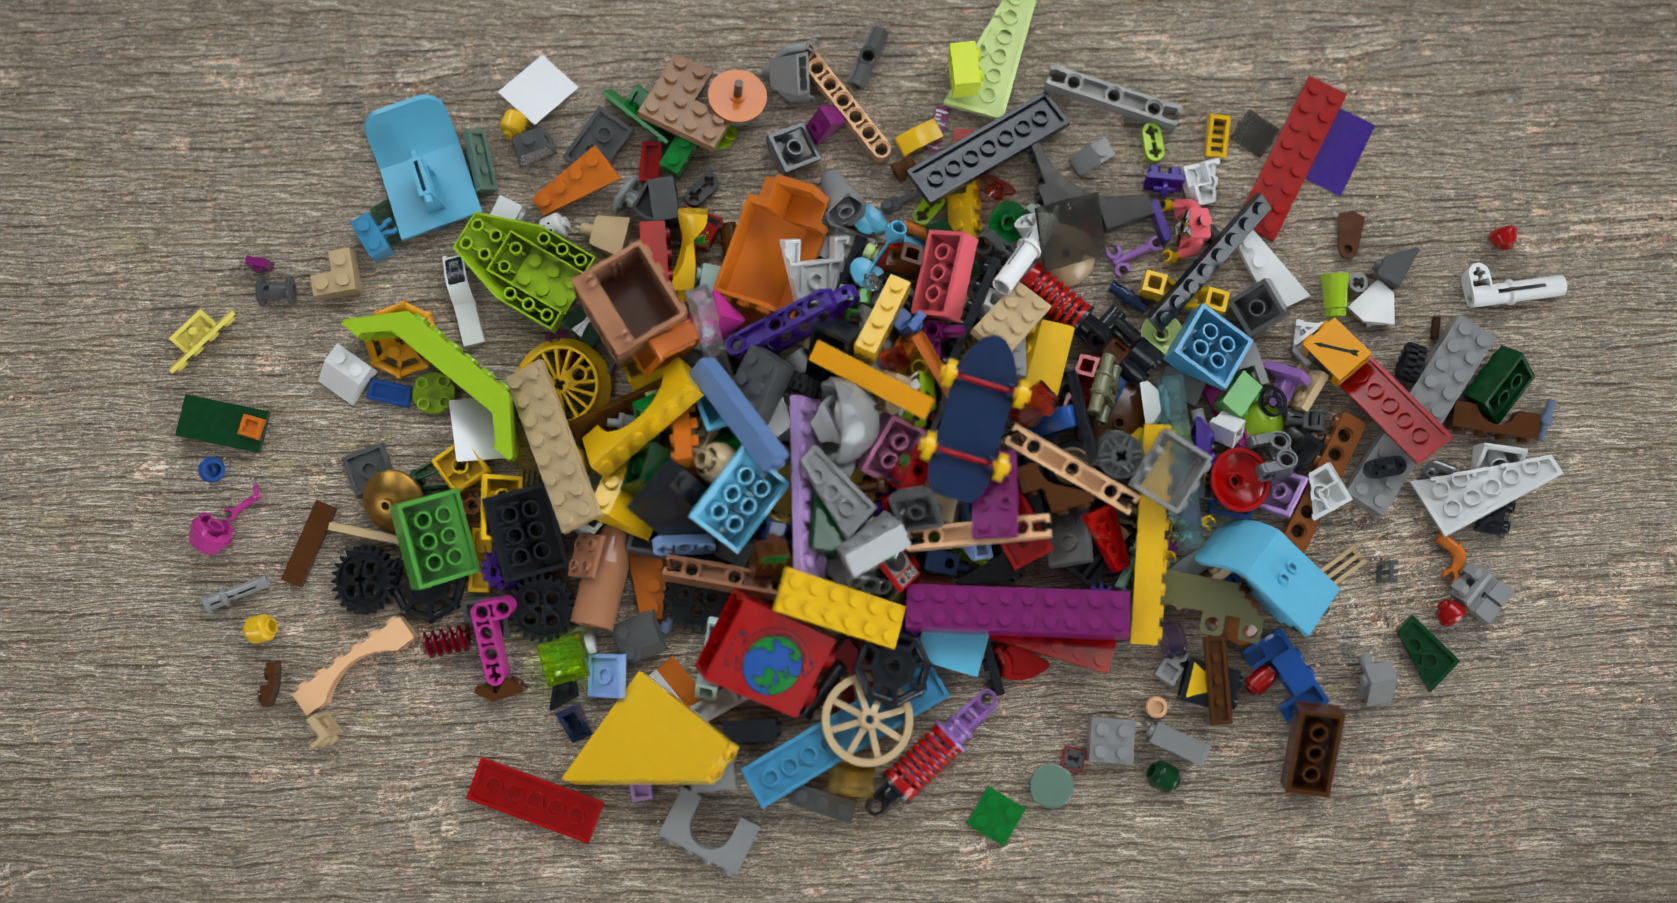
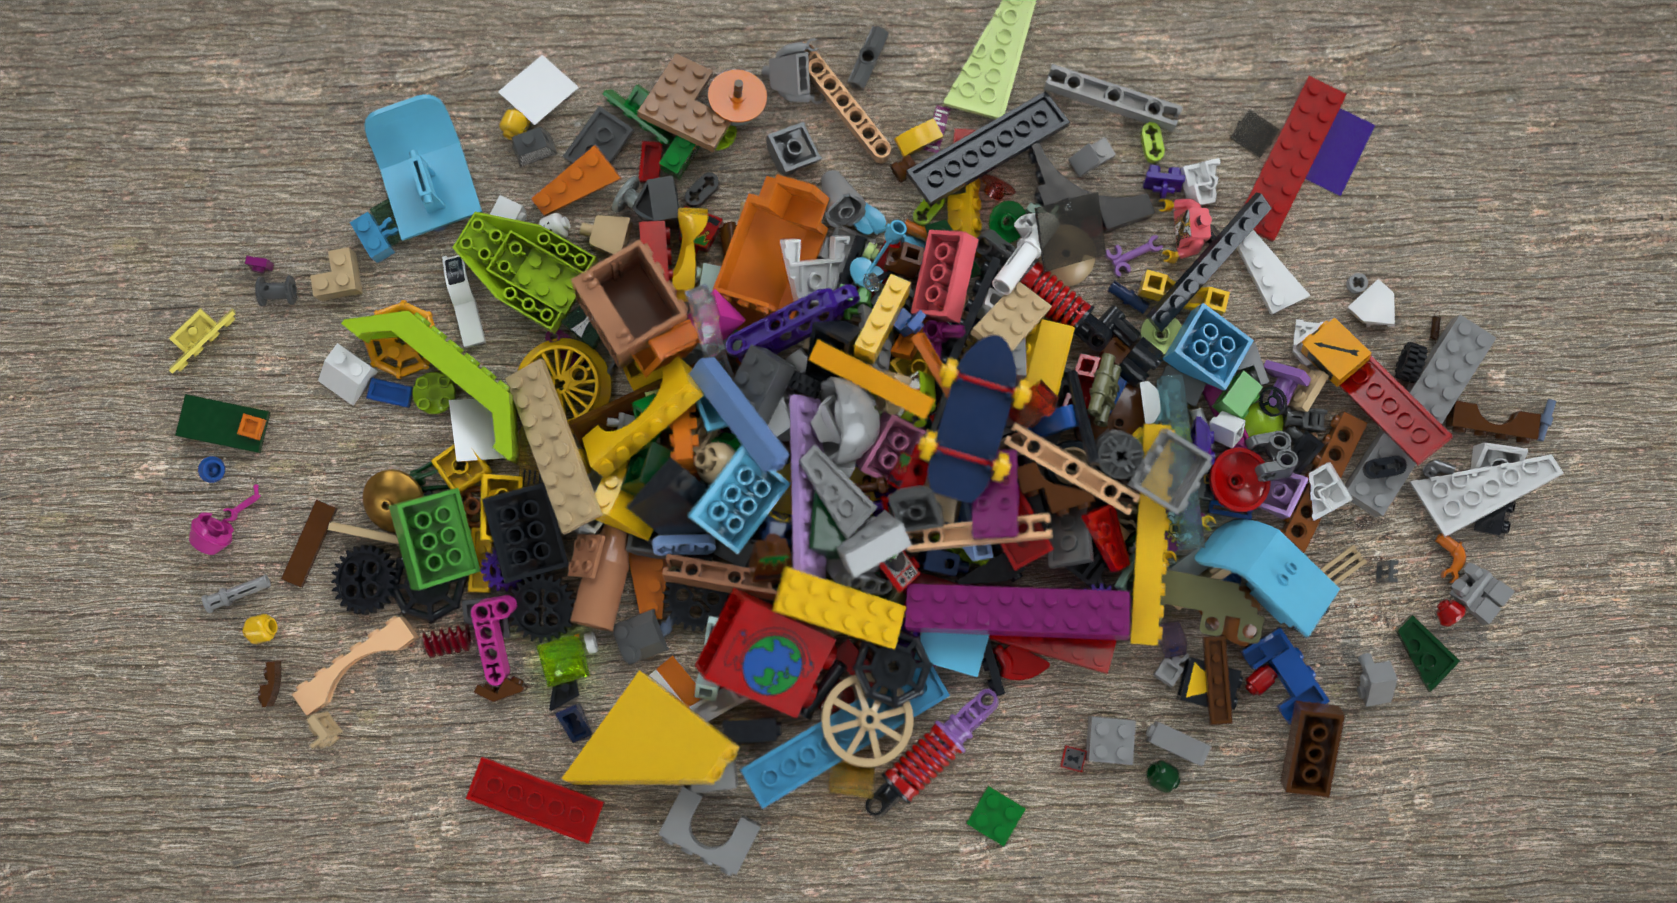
(365, 464): dark grey tile -> none
(480, 160): sand green plate -> none
(607, 675): light blue plate -> none
(641, 792): lavender tile -> none
(824, 123): magenta brick -> none
(824, 802): dark grey brick -> none
(894, 203): dark grey piece -> none
(894, 358): clear red slope -> none
(964, 69): neon yellow brick -> none
(1051, 785): sand green tile -> none
(1156, 707): light nougat tile -> none
(1160, 224): dark purple tile -> none
(1211, 118): yellow slope -> none
(1259, 307): dark grey brick -> none
(1335, 293): lime plant -> none
(1349, 233): reddish brown piece -> none
(1394, 267): dark grey slope -> none
(1500, 383): dark green slope -> none
(1503, 237): red cone -> none
(1509, 290): white piece -> none

